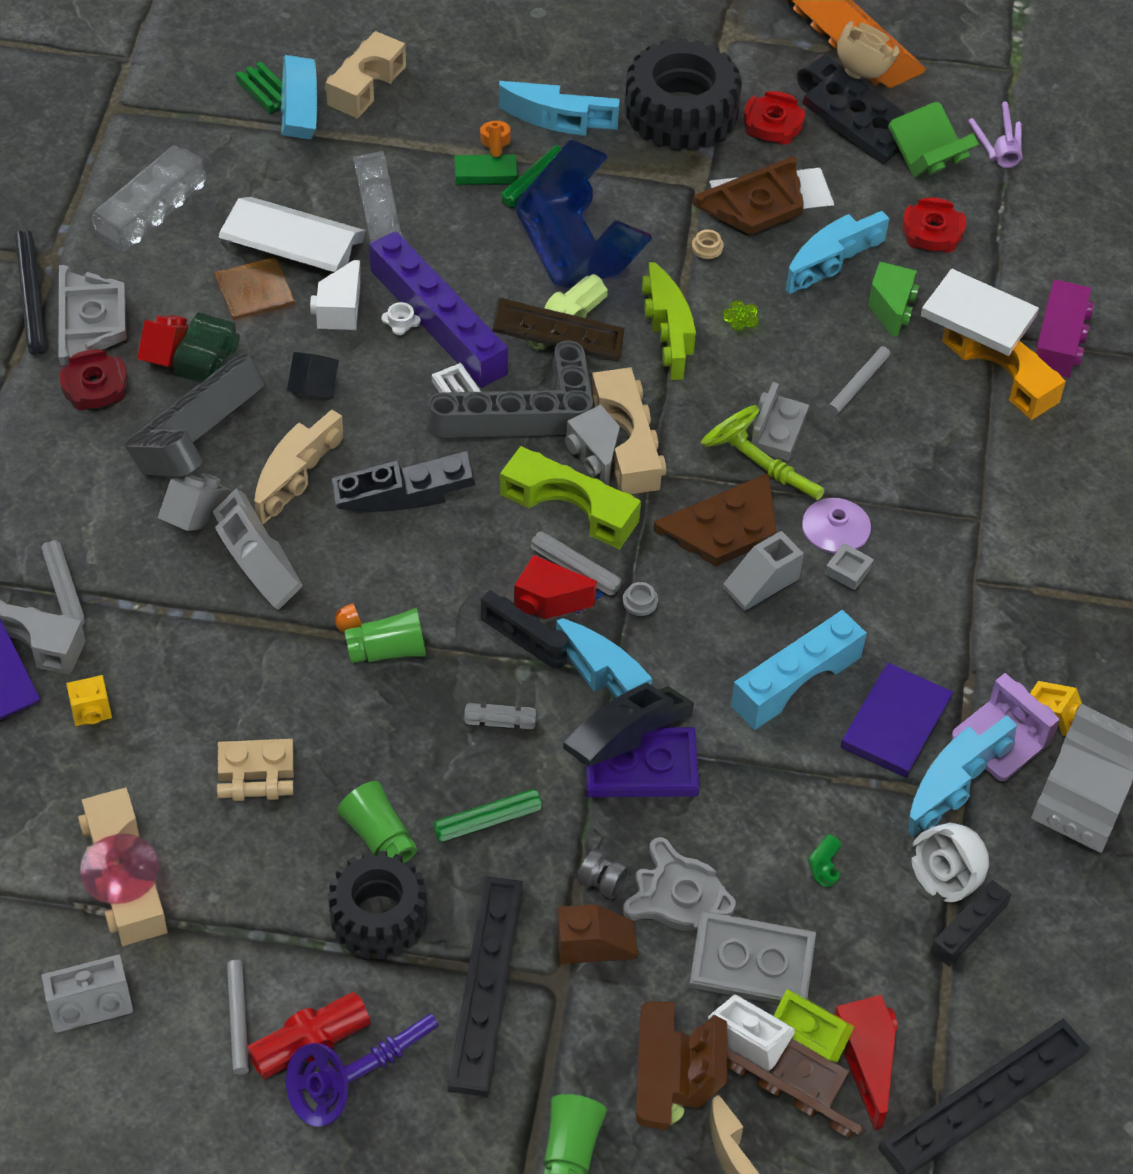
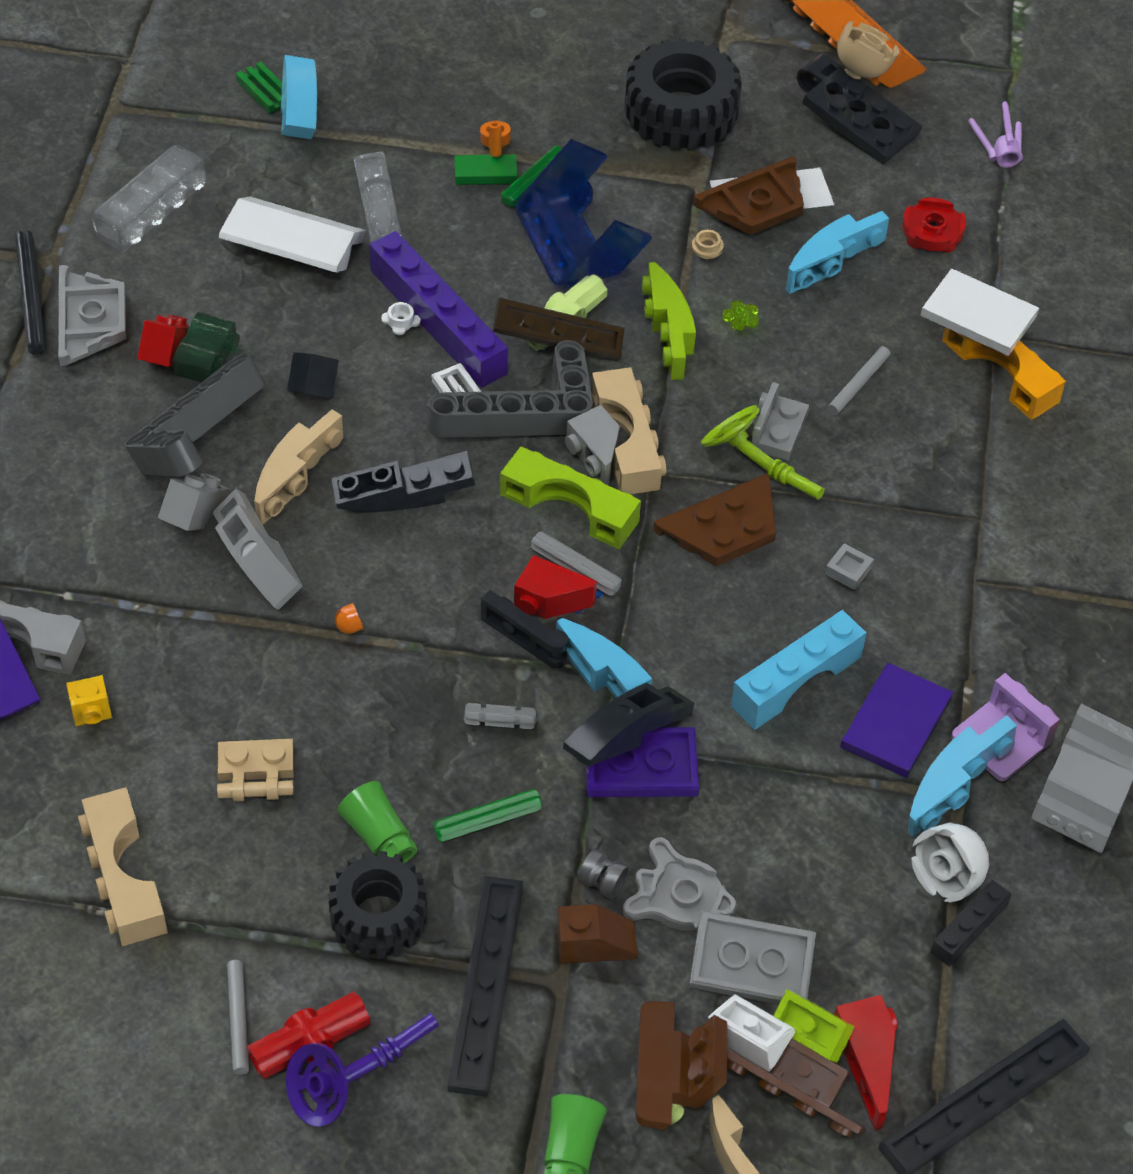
(62, 580): light grey axle -> none
(87, 993): light grey bracket -> none
(95, 394): dark red plate -> none
(123, 881): clear pink dish -> none
(254, 288): clear orange piece -> none
(338, 298): white slope -> none
(352, 84): tan arch -> none
(387, 638): bright green plant -> none
(559, 112): medium azure slope -> none
(640, 599): light grey plate -> none
(759, 118): red plate -> none
(765, 571): light grey slope -> none
(821, 863): green arm -> none
(828, 533): lavender dish -> none
(891, 294): bright green slope -> none
(929, 140): bright green bracket -> none
(1061, 699): yellow bracket -> none
(1065, 326): magenta brick -> none

